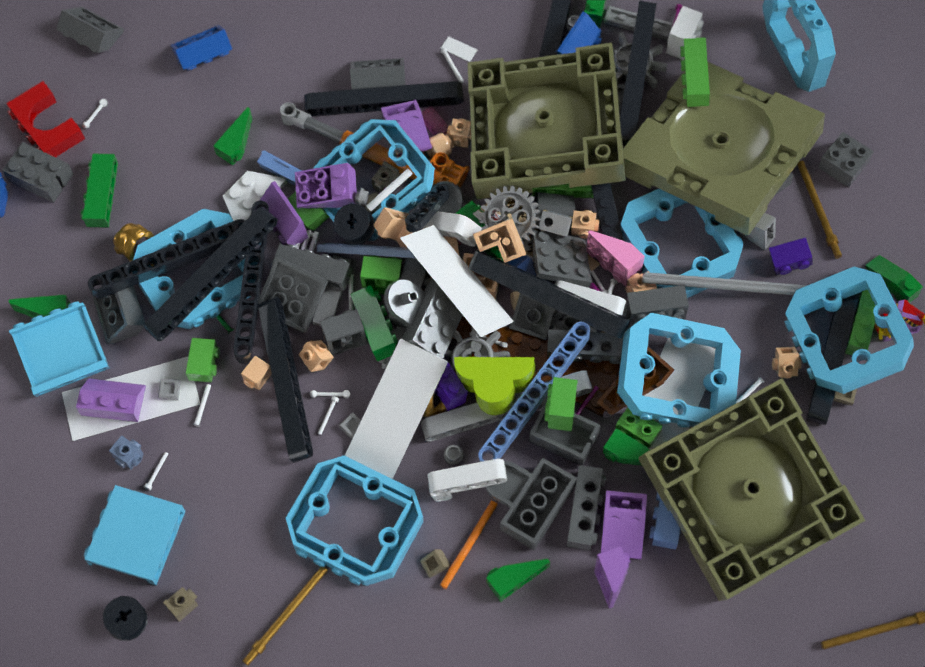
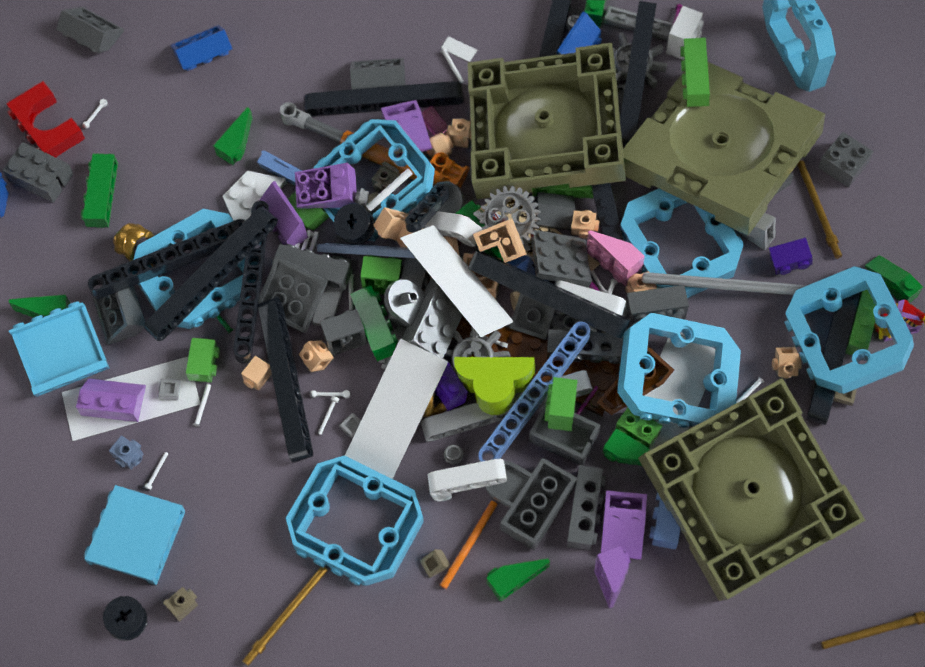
(560, 224): light grey torso -> none

